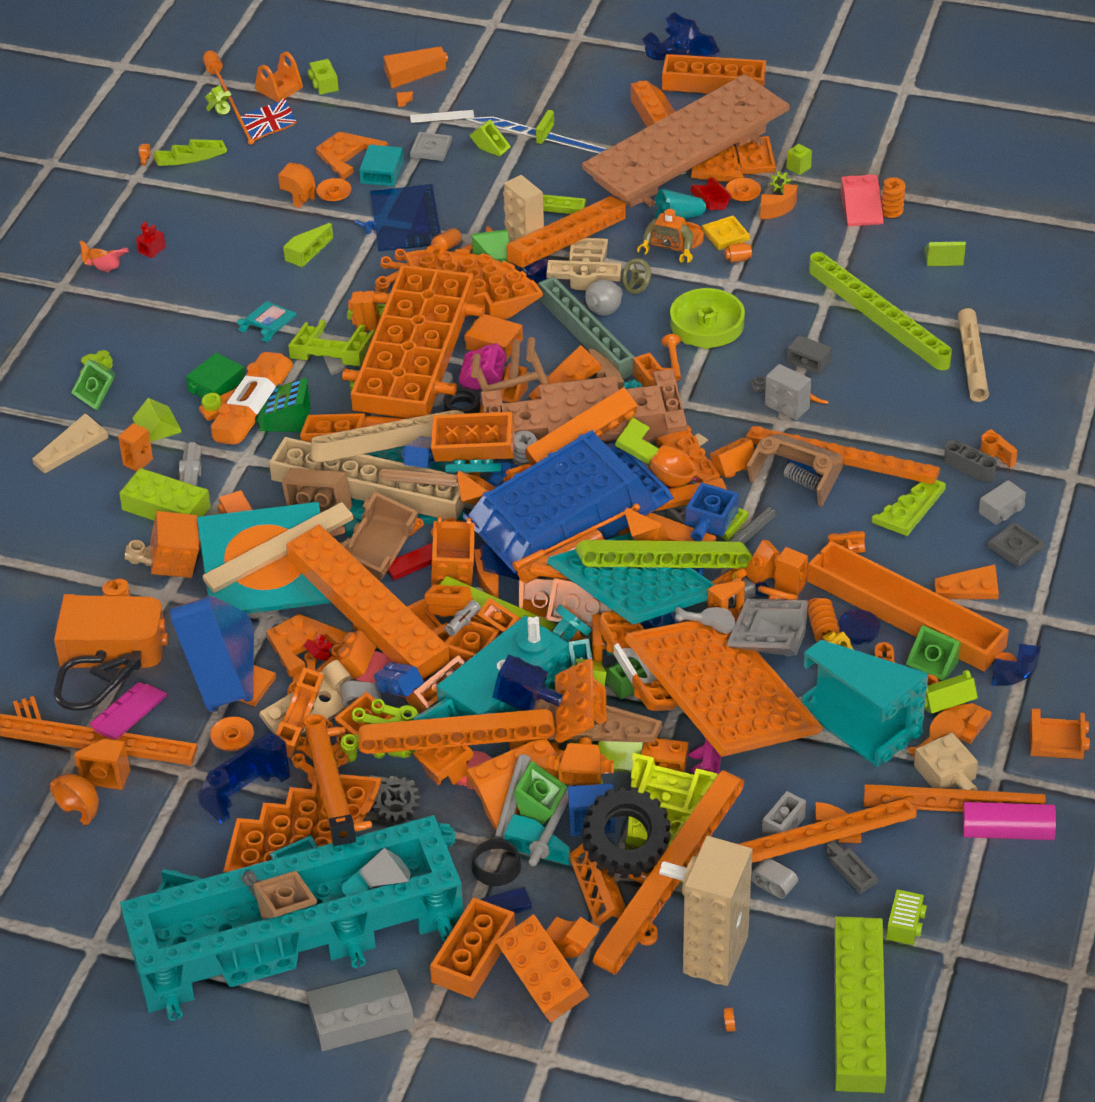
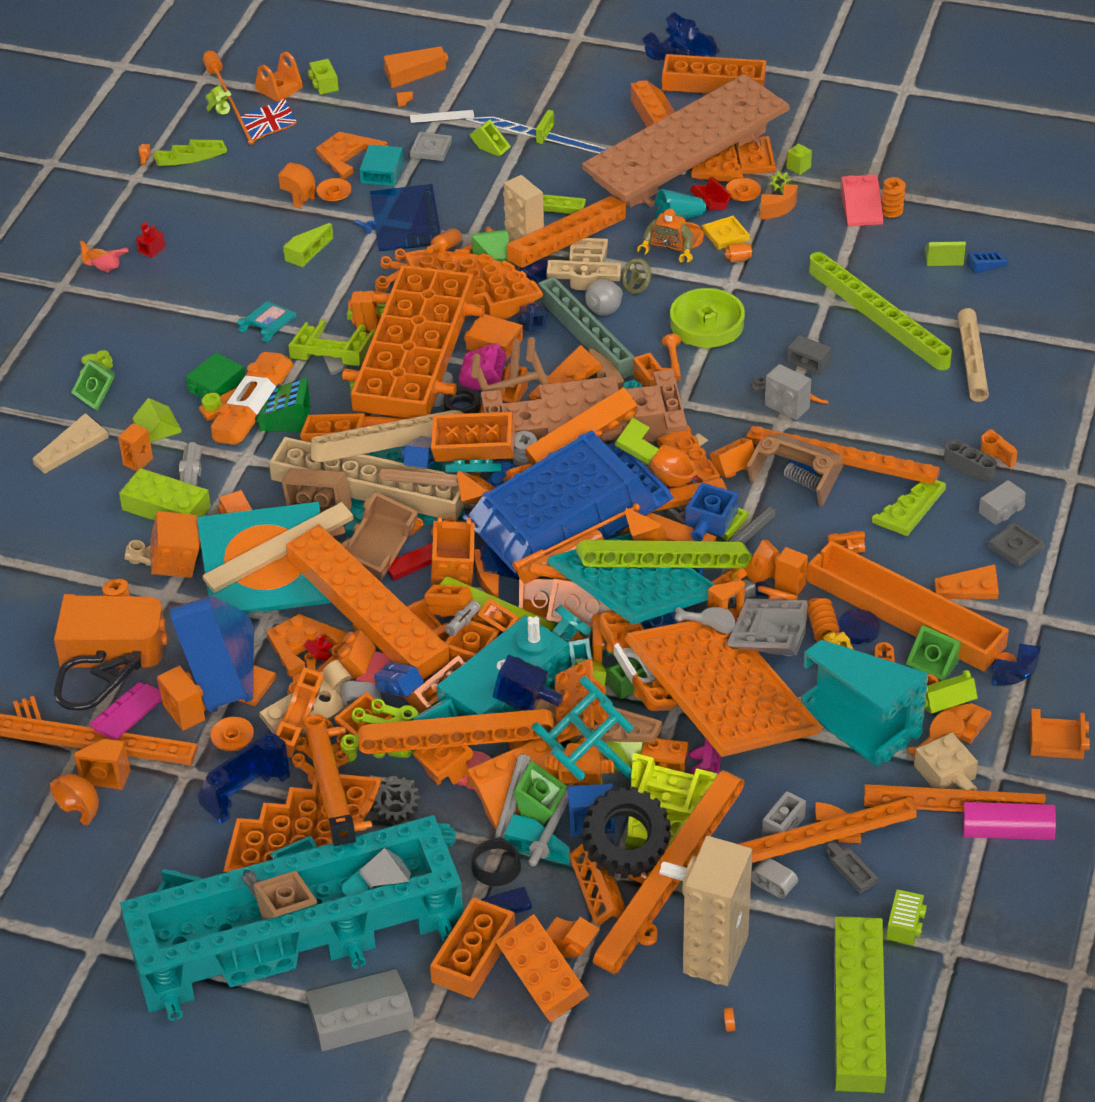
(181, 697): none -> orange brick
(532, 317): none -> dark blue brick
(592, 737): none -> teal piece
(983, 261): none -> blue slope

